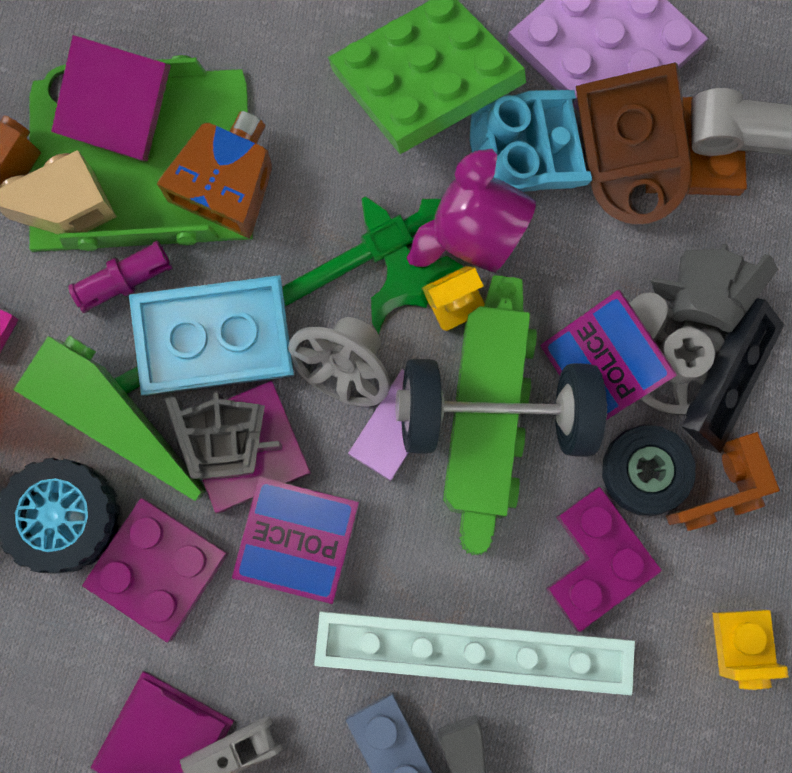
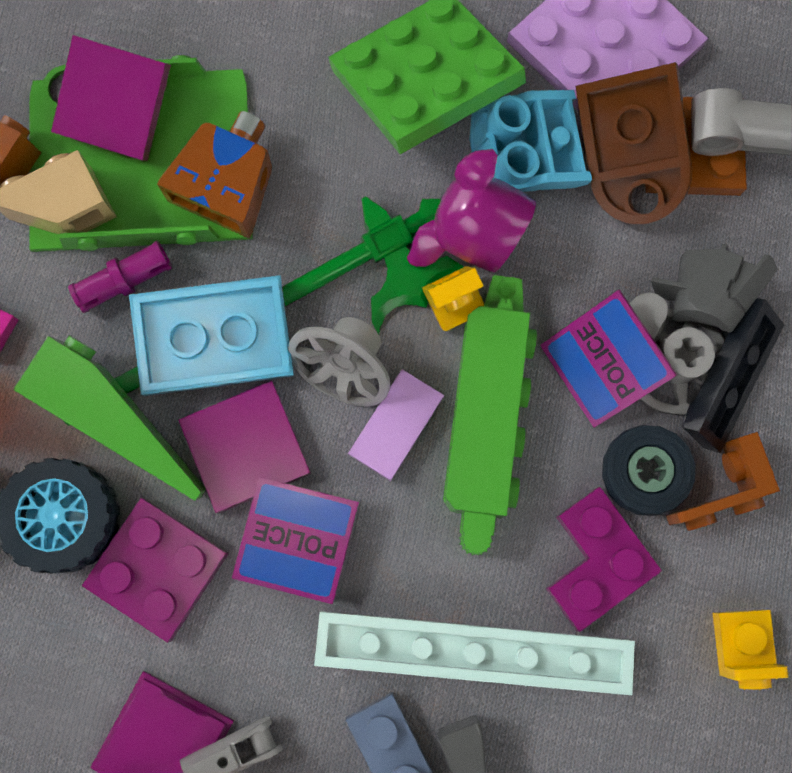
(219, 437): dark grey piece -> none
(578, 408): black axle -> none

